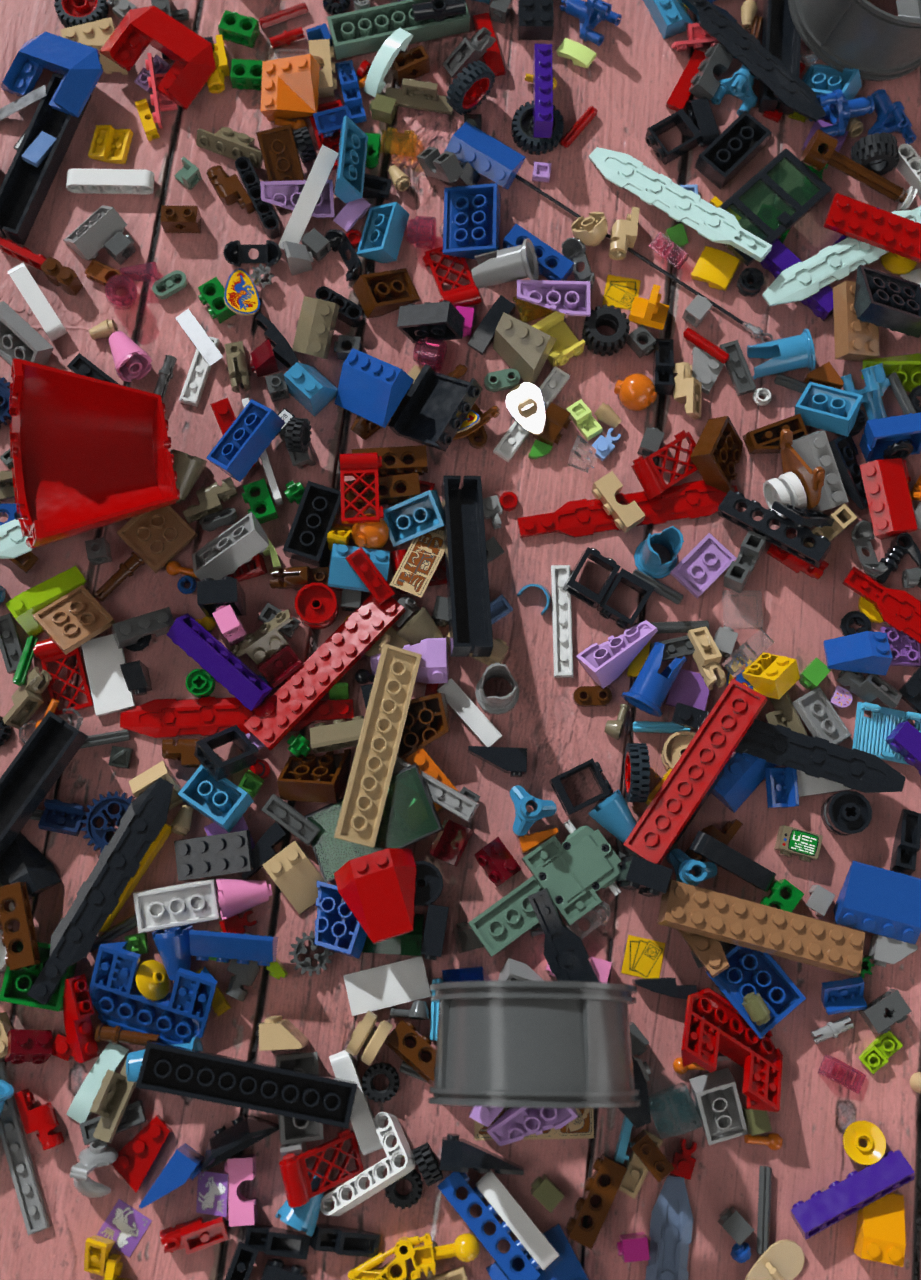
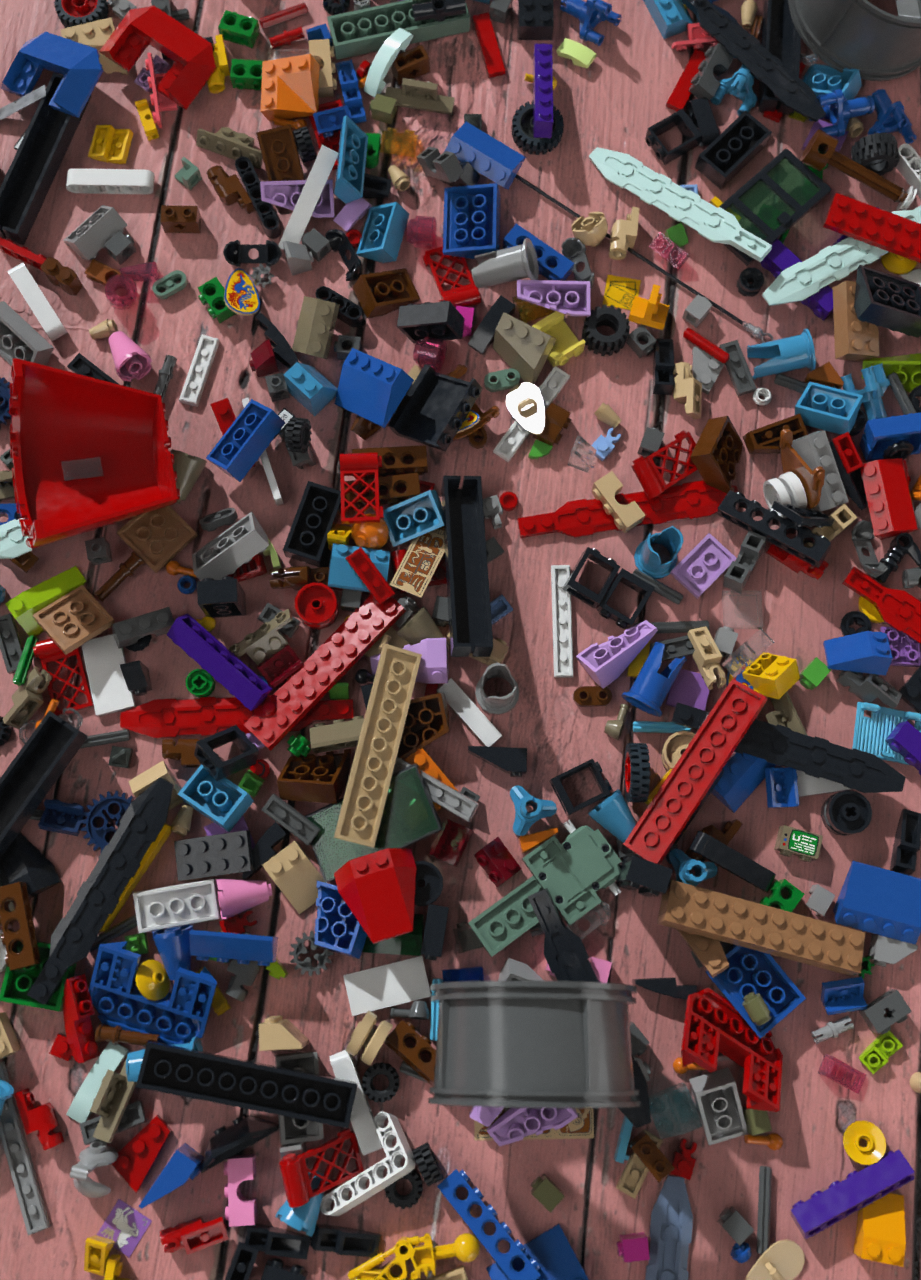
(29, 1046): dark red bracket -> none
(39, 149): medium blue tile -> none
(82, 468): none -> clear light blue tile
(199, 337): sticker -> none
(210, 500): dark tan plate -> none
(212, 1193): medium lavender sticker -> none
(229, 624): bright pink arch -> none
(237, 366): dark tan plate -> none
(262, 501): green brick -> none
(294, 492): green gear -> none
(460, 1155): black wedge -> none
(469, 51): dark grey plate -> none
(470, 87): black wheel -> none
(517, 1220): white beam -> none
(541, 172): lavender tile -> none
(545, 591): dark azure helmet -> none
(578, 127): red axle -> none
(584, 421): yellowish green slope -> none
(588, 1233): reddish brown brick -> none
(636, 392): orange brick -> none
(643, 957): yellow sticker -> none
(715, 268): yellow slope -> none
(821, 717): light grey tile -> none
(841, 697): lavender tile -> none
(847, 452): none -> red slope

